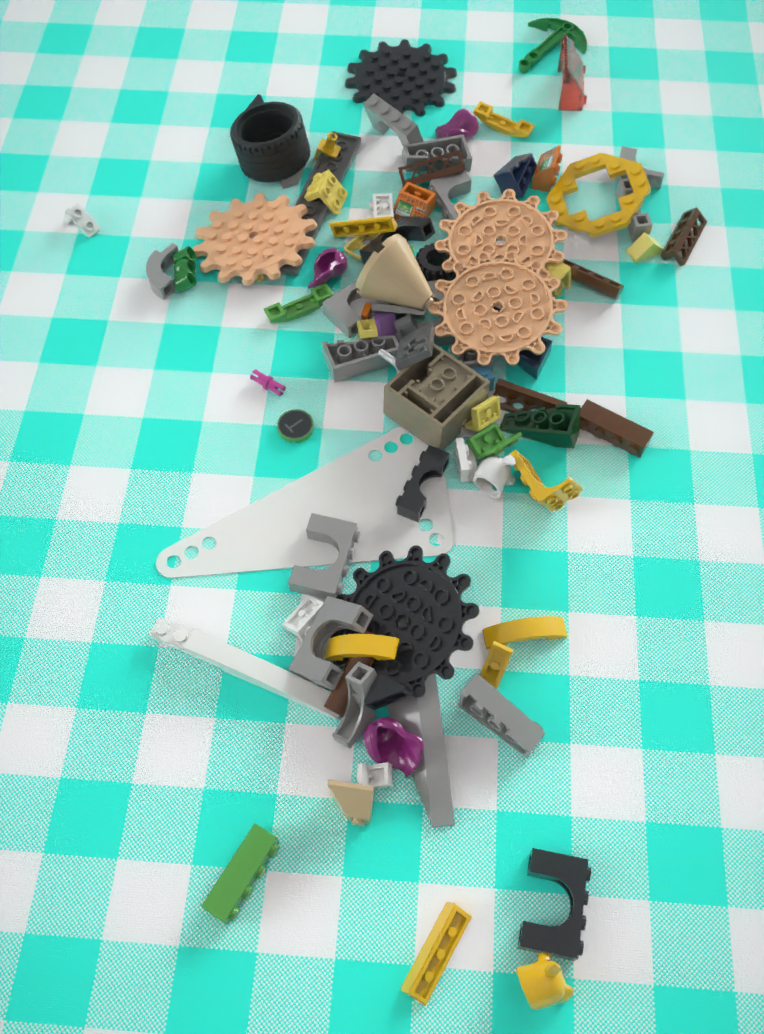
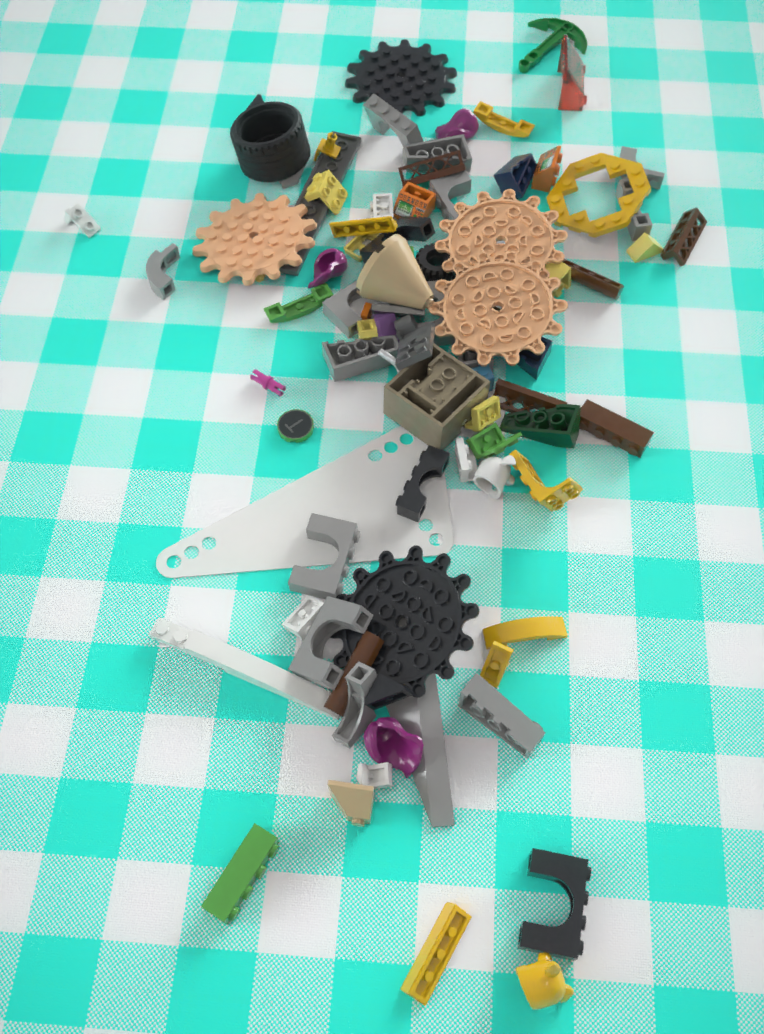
(184, 269): green piece -> none
(361, 645): yellow slope -> none

